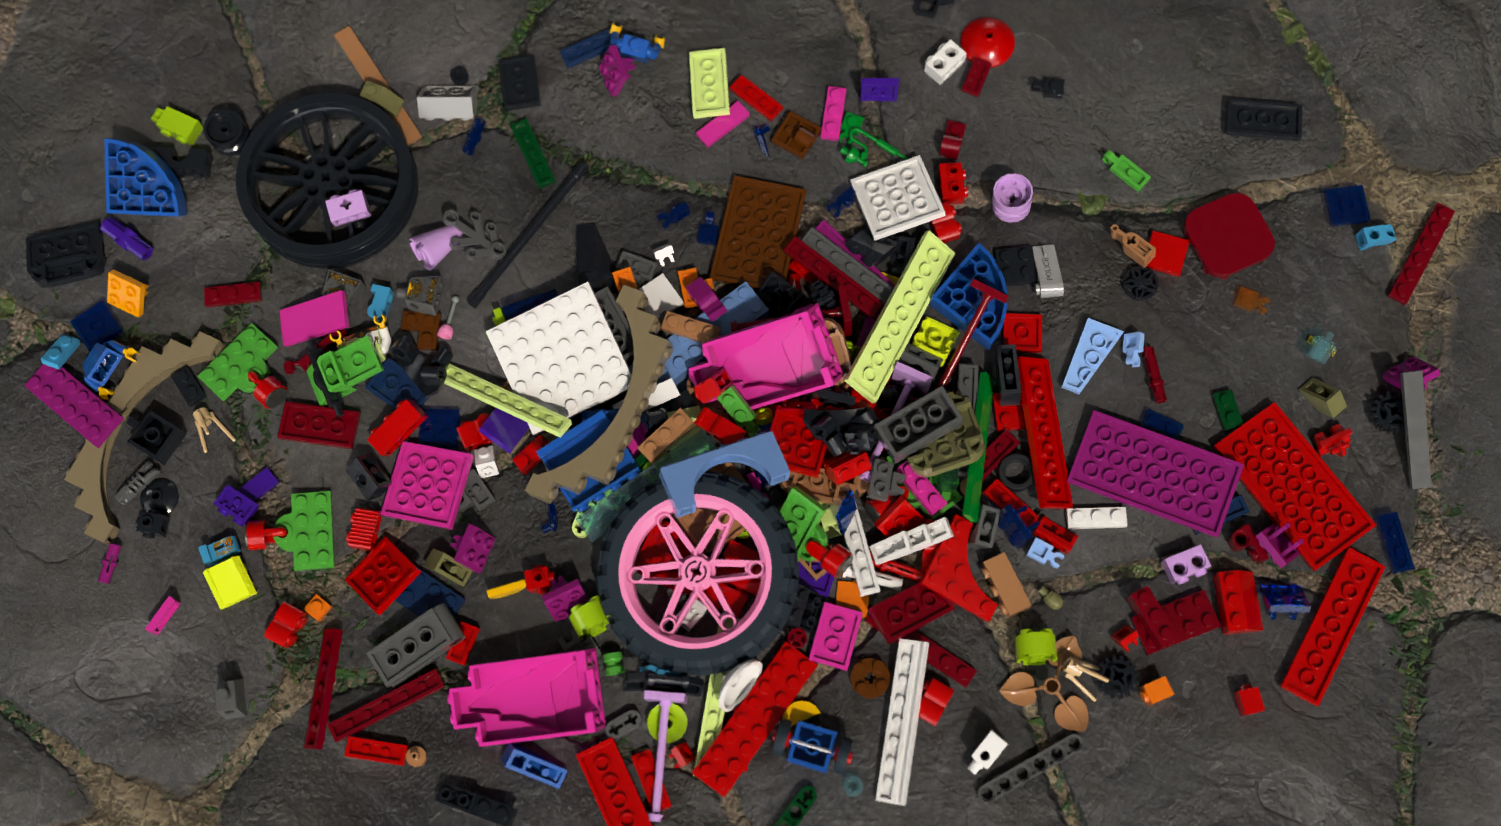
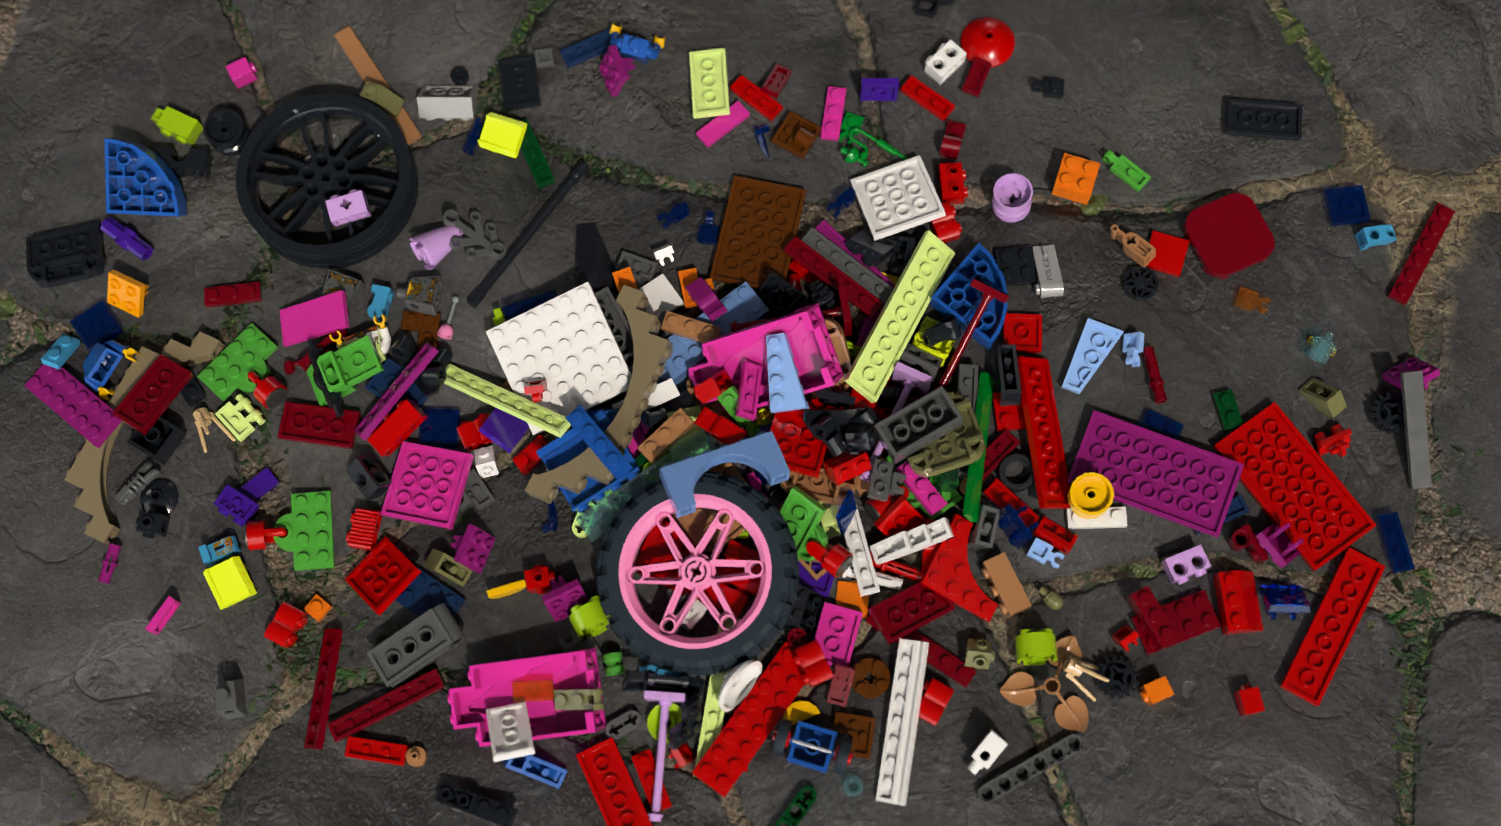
(152, 394): none -> dark red plate
(235, 421): none -> yellowish green plate
(242, 72): none -> dark pink brick
(395, 391): none -> magenta tile
(462, 651): red plate -> none
(502, 135): none -> neon yellow slope
(510, 731): none -> white tile
(533, 690): none -> clear orange plate
(536, 389): none -> tile
(544, 57): none -> dark grey tile
(578, 699): none -> olive plate
(599, 442): none -> blue brick
(689, 725): none -> black plate
(749, 390): none -> dark pink tile
(776, 80): none -> dark red plate
(784, 384): none -> light blue wing
(813, 664): none -> red brick
(841, 684): none -> dark red plate
(860, 728): none -> reddish brown plate
(927, 98): none -> red plate
(946, 330): none -> black piece
(979, 653): none -> olive brick
(1075, 178): none -> orange brick
(1090, 507): none -> yellow wheel

